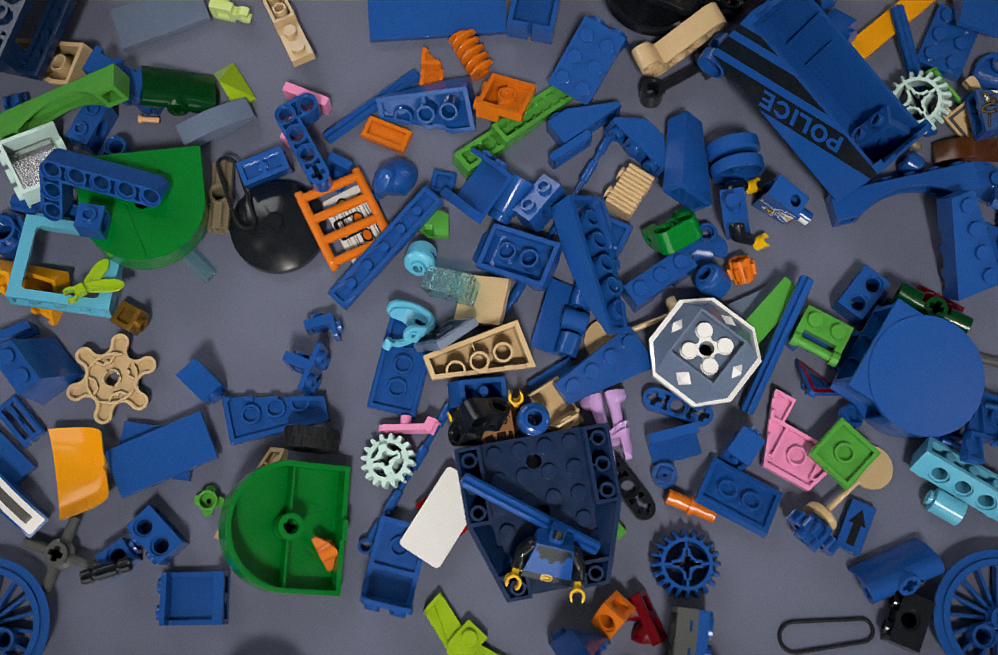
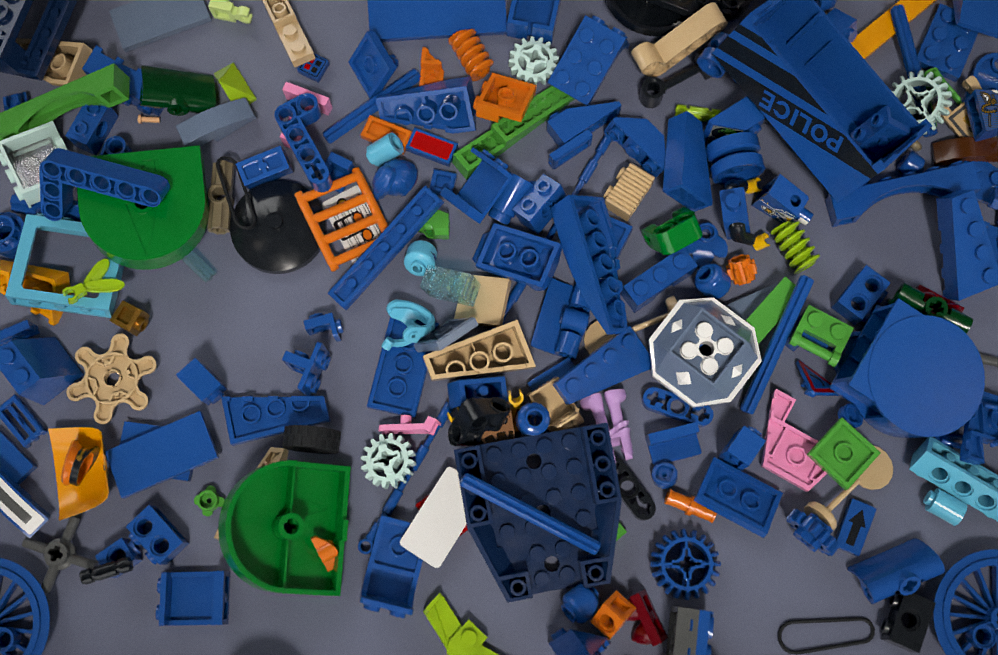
(78, 463): none -> piece
(92, 221): blue brick -> none
(314, 69): none -> blue tile
(372, 64): none -> blue tile
(384, 149): none -> medium azure brick
(431, 147): none -> tile
(529, 52): none -> light aqua gear
(549, 558): torso -> none
(581, 603): none -> blue head
(700, 113): none -> lime axle
(738, 118): none -> blue slope
(795, 245): none -> lime piece

